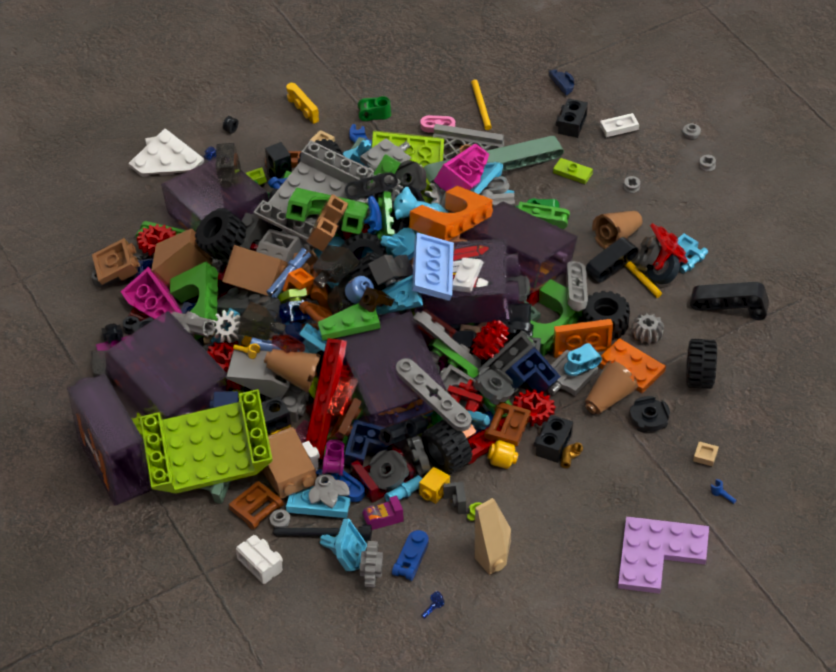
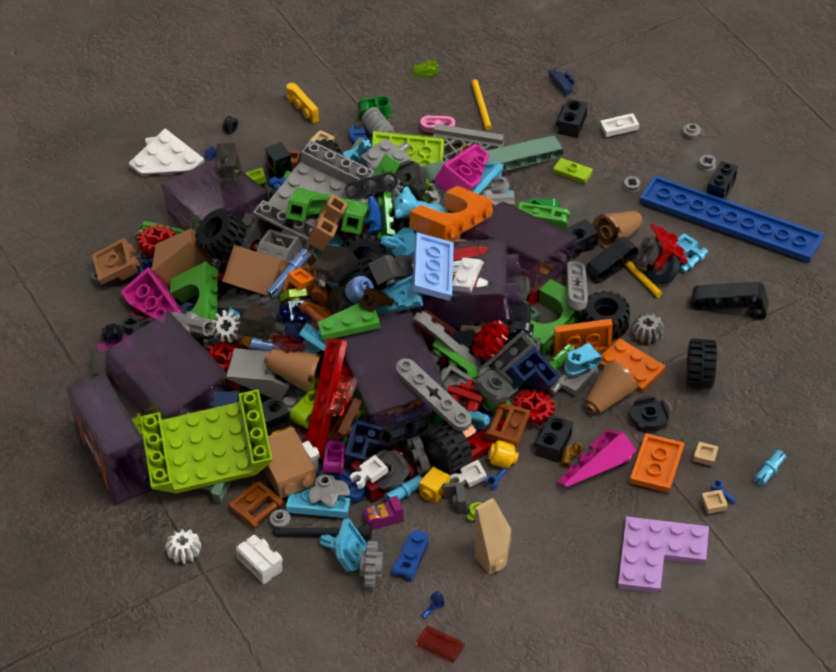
(183, 546): none -> white gear
(252, 350): yellow hand -> none
(302, 411): none -> lime piece
(369, 470): none -> white plate
(375, 121): none -> light grey piece
(427, 68): none -> clear neon green cone
(440, 643): none -> clear red plate
(470, 474): none -> white plate
(494, 479): none -> blue hand
(561, 357): none -> bright green axle
(587, 236): none -> black brick
(606, 452): none -> dark pink wedge
(657, 463): none -> orange plate
(714, 501): none -> tan plate
(722, 180): none -> black brick
(732, 218): none -> blue plate
(769, 468): none -> medium azure pin

